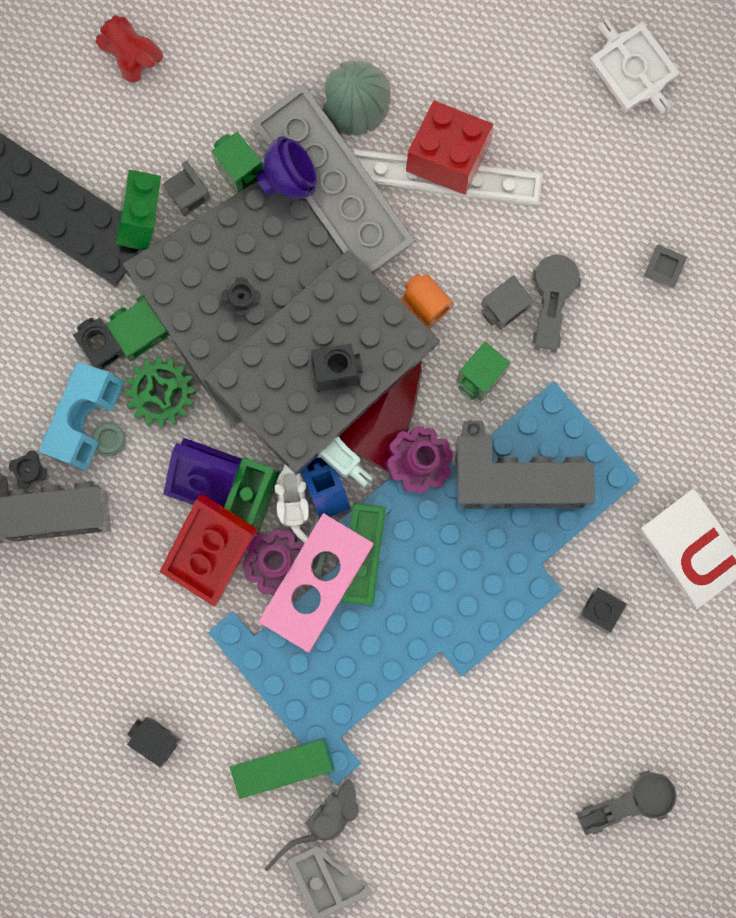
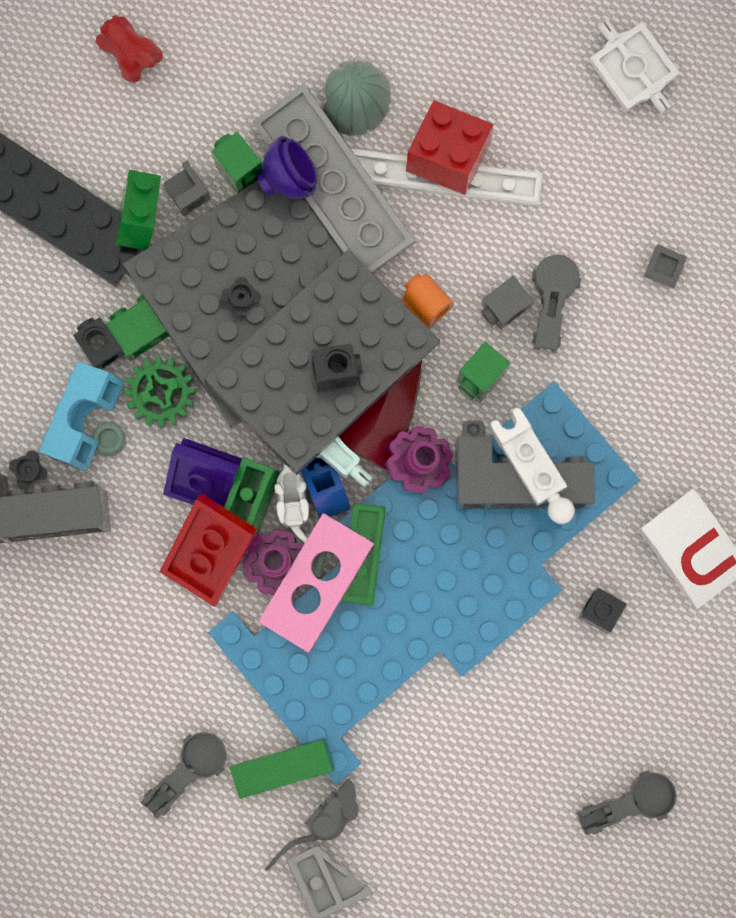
(152, 740): black brick -> none
(204, 754): none -> dark grey piece
(533, 466): none -> white plate

